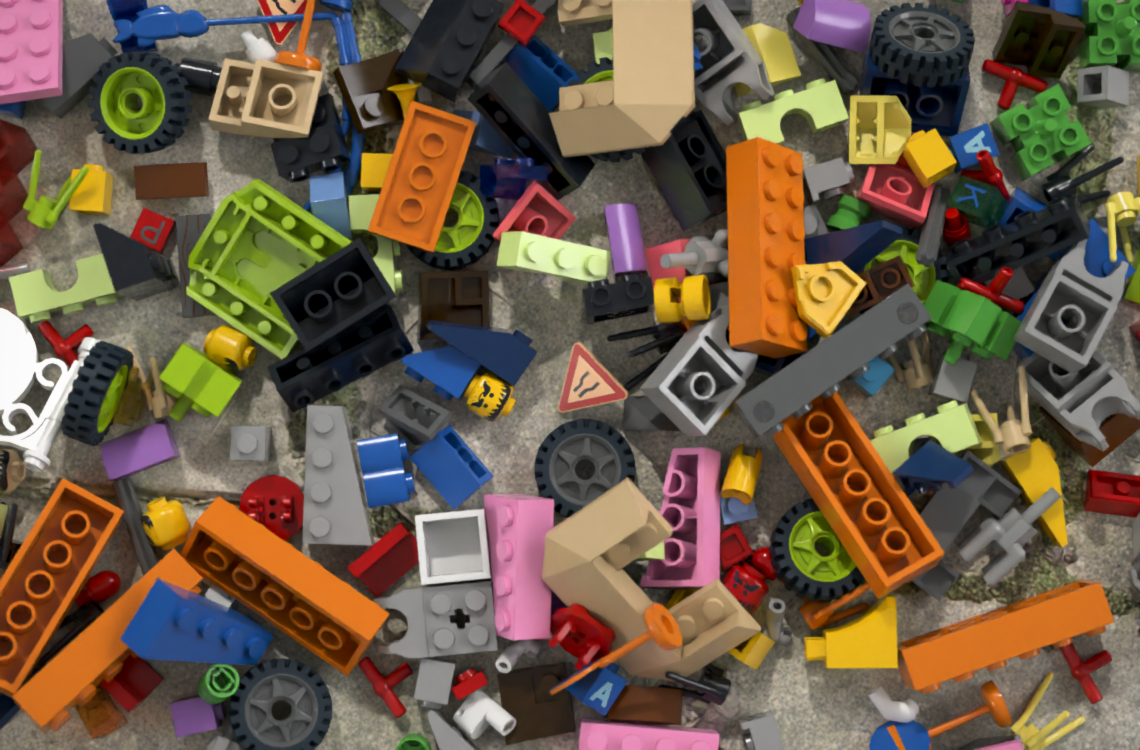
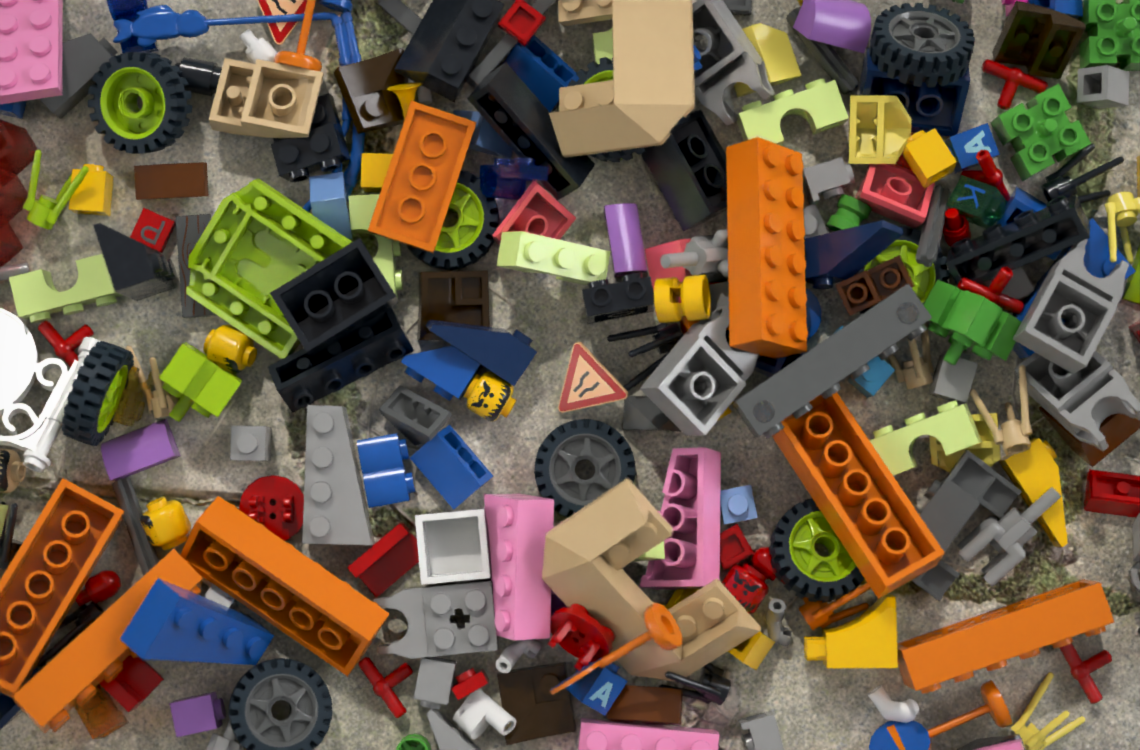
(213, 689): bright green wheel -> none
(742, 475): yellow piece -> none
(825, 294): yellow plate -> none
(929, 468): dark blue slope -> none

